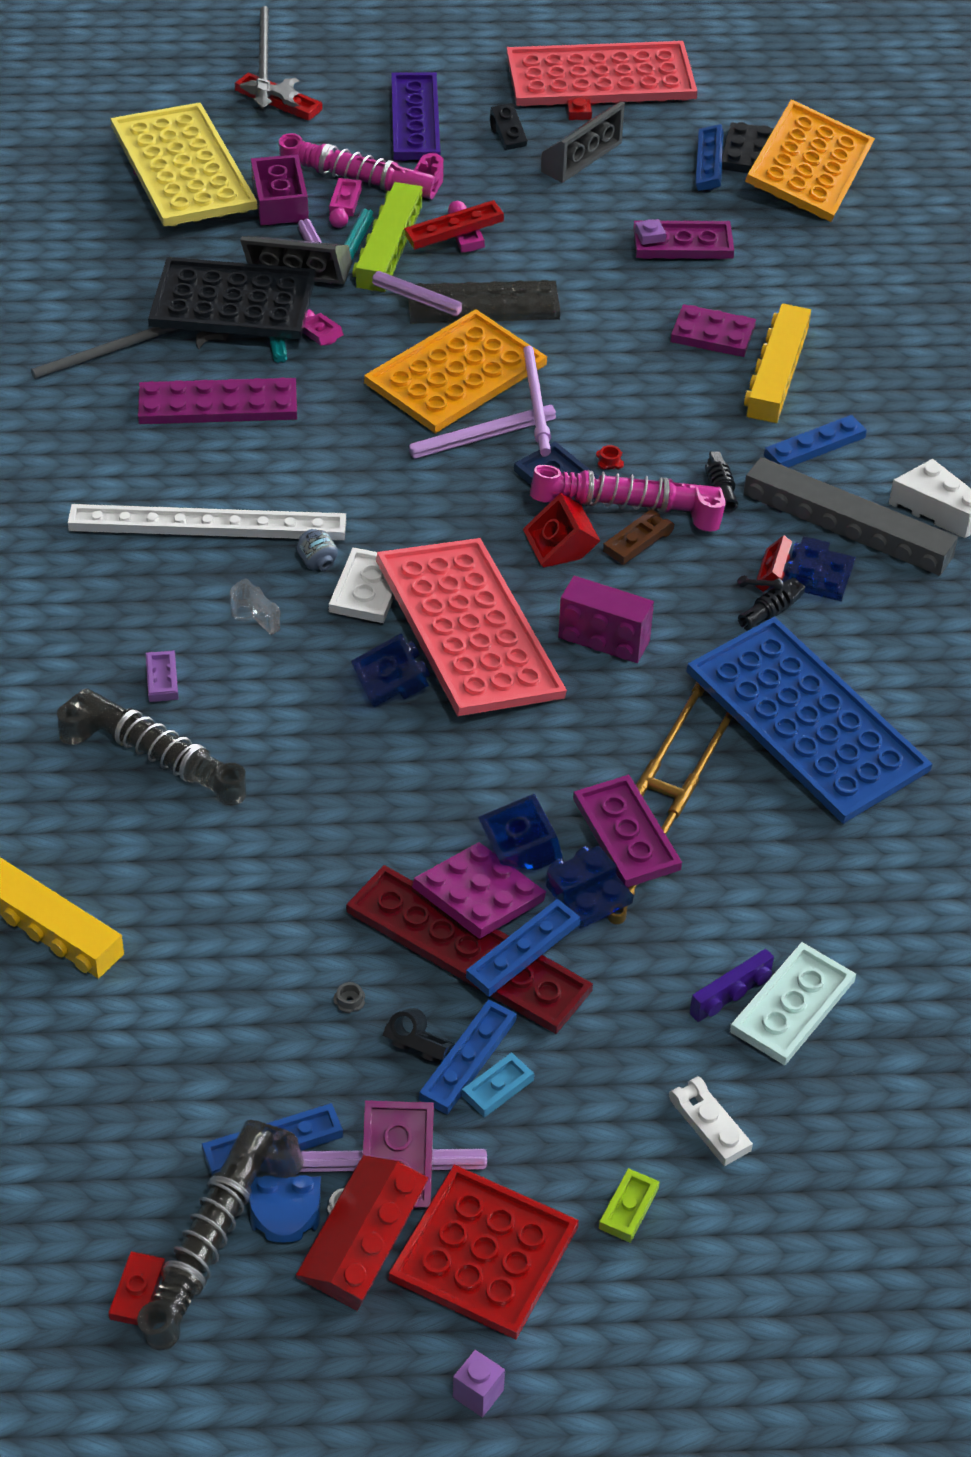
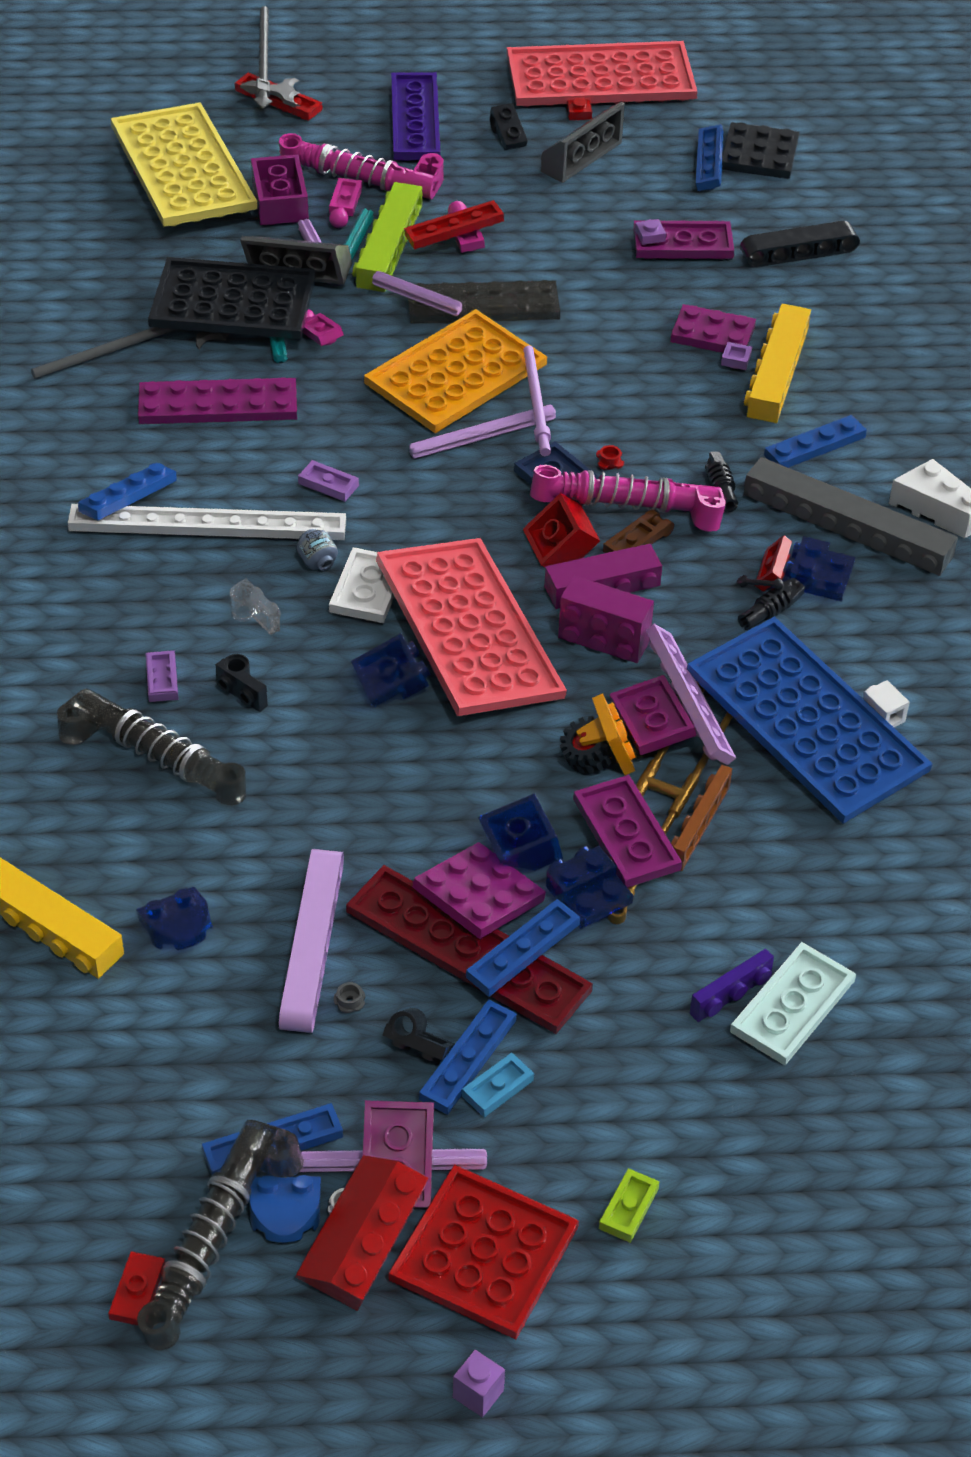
(127, 491): none -> blue plate
(177, 919): none -> clear blue slope
(235, 677): none -> black plate
(311, 941): none -> lavender beam
(328, 480): none -> medium lavender plate
(598, 740): none -> plate
(623, 569): none -> magenta brick
(652, 715): none -> magenta plate
(692, 698): none -> lavender plate
(704, 811): none -> dark orange plate
(711, 1121): white plate -> none
(736, 356): none -> medium lavender plate
(799, 243): none -> black beam
(810, 160): light orange plate -> none
(887, 702): none -> white brick

